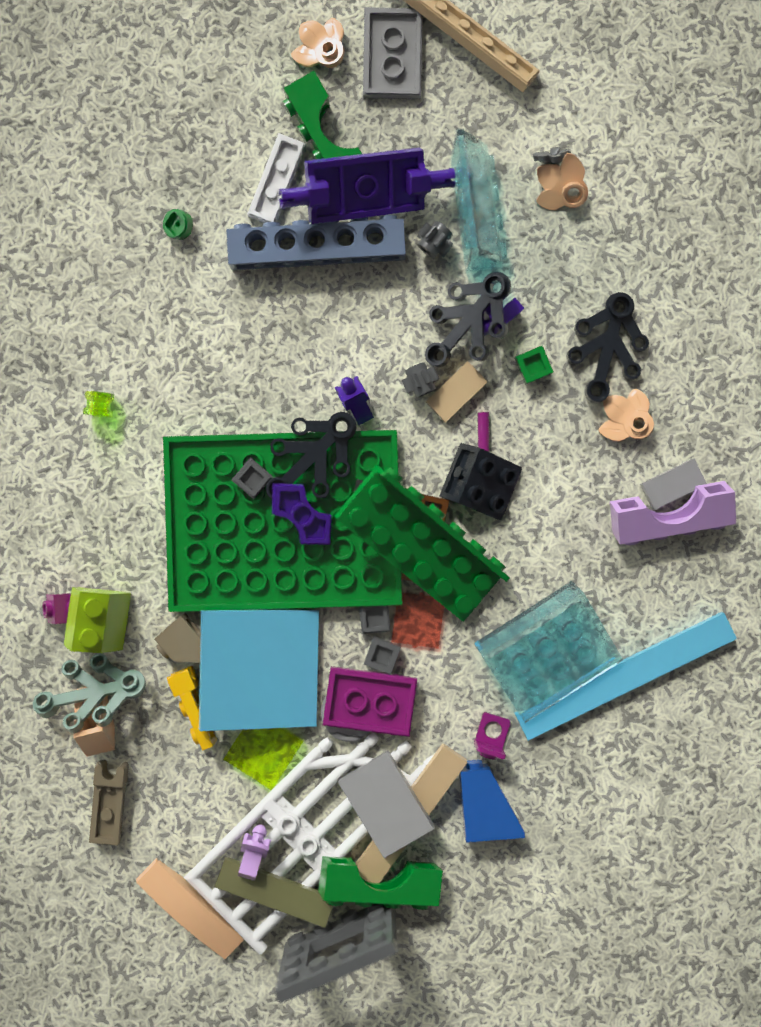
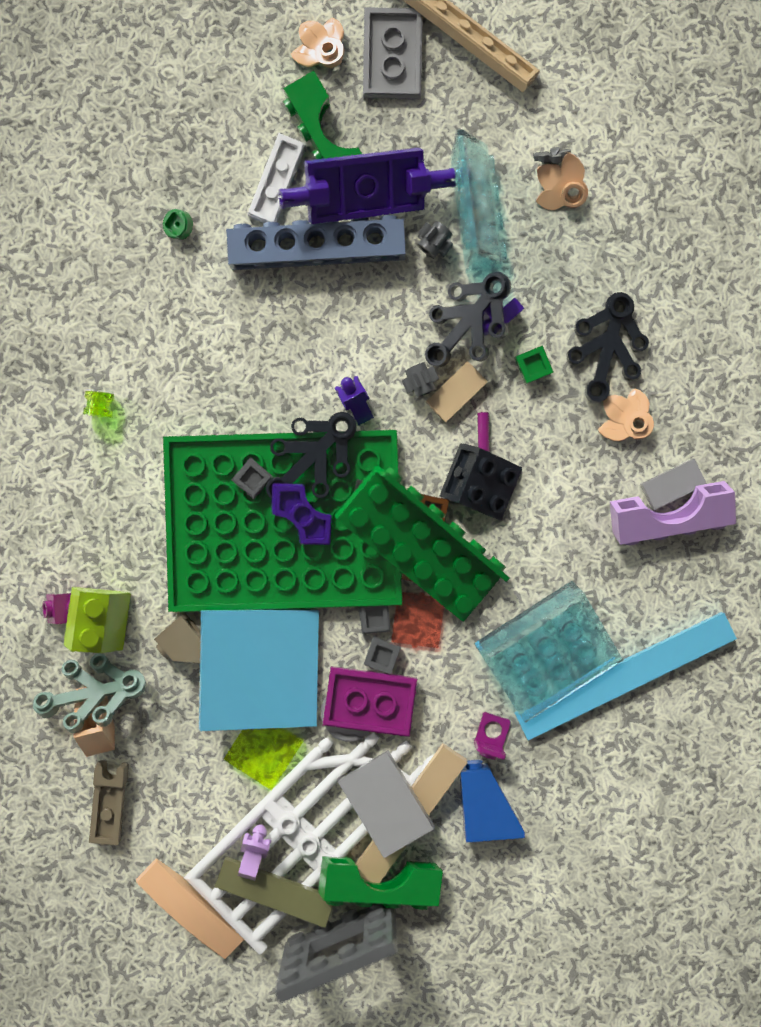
(184, 684): yellow plate -> none

